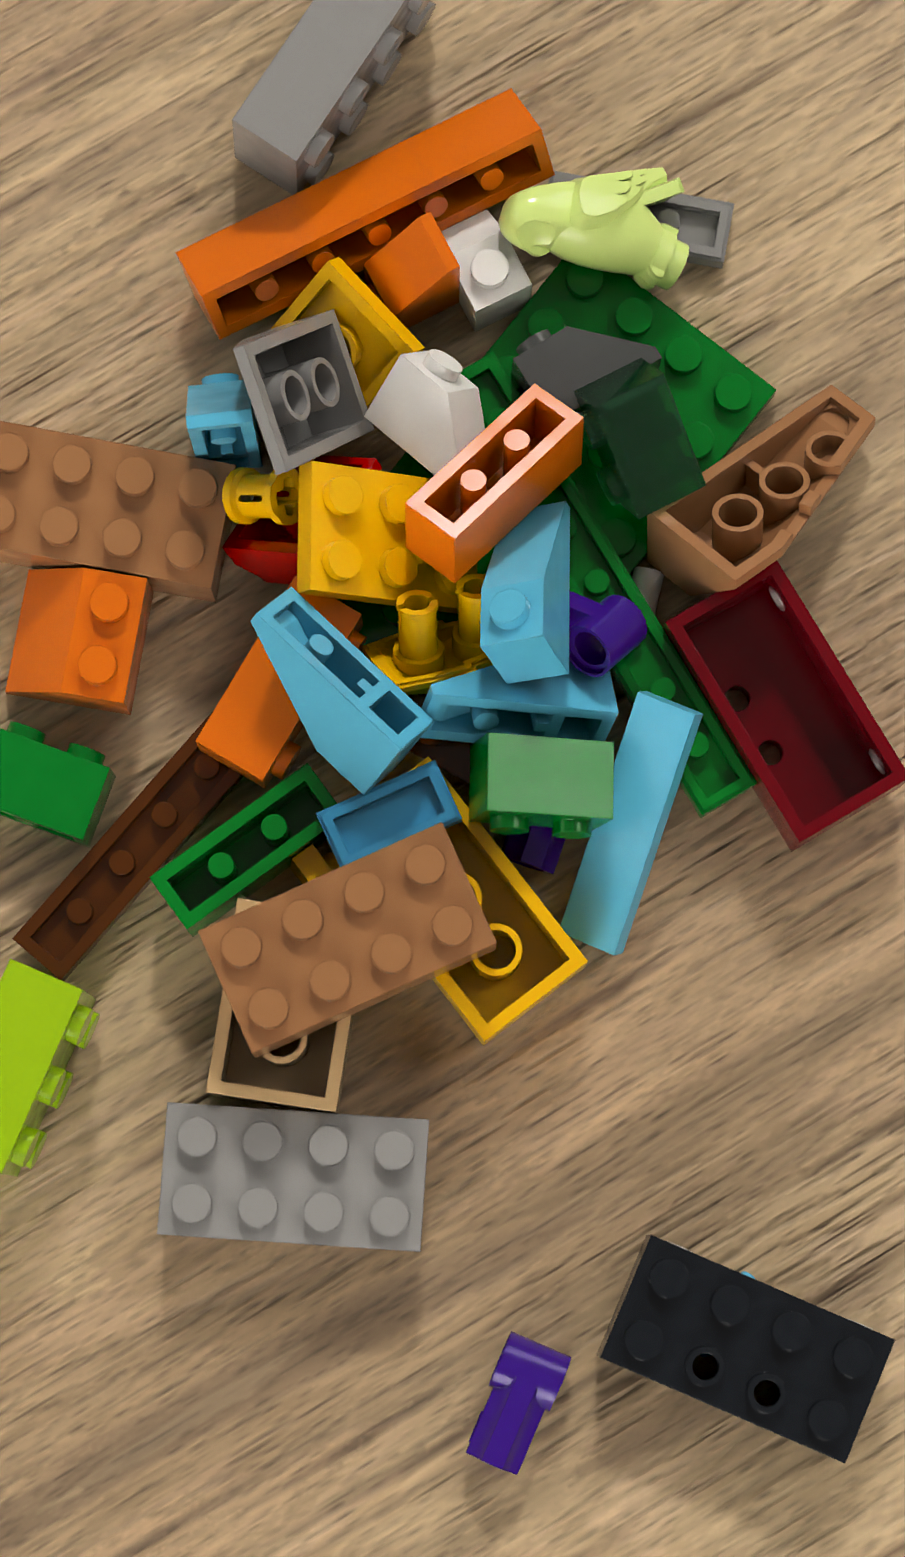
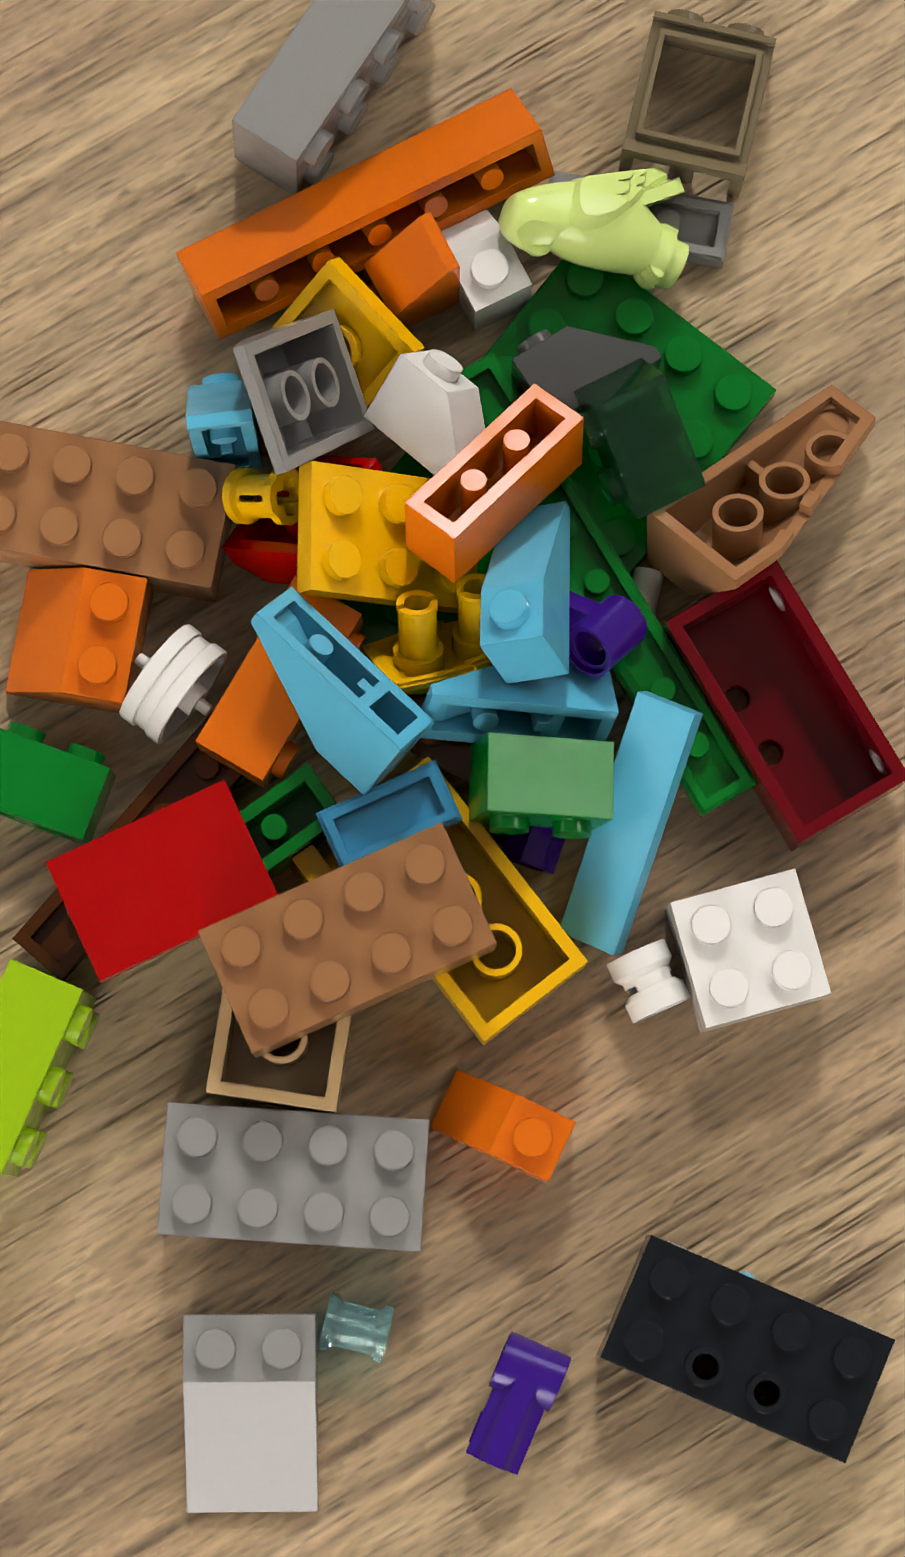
(161, 880): none -> red tile
(173, 684): none -> white wheel
(251, 1412): none -> slope
(356, 1327): none -> clear light blue bush
(503, 1125): none -> orange slope
(648, 981): none -> white wheel
(684, 155): none -> dark tan window
(747, 950): none -> white brick

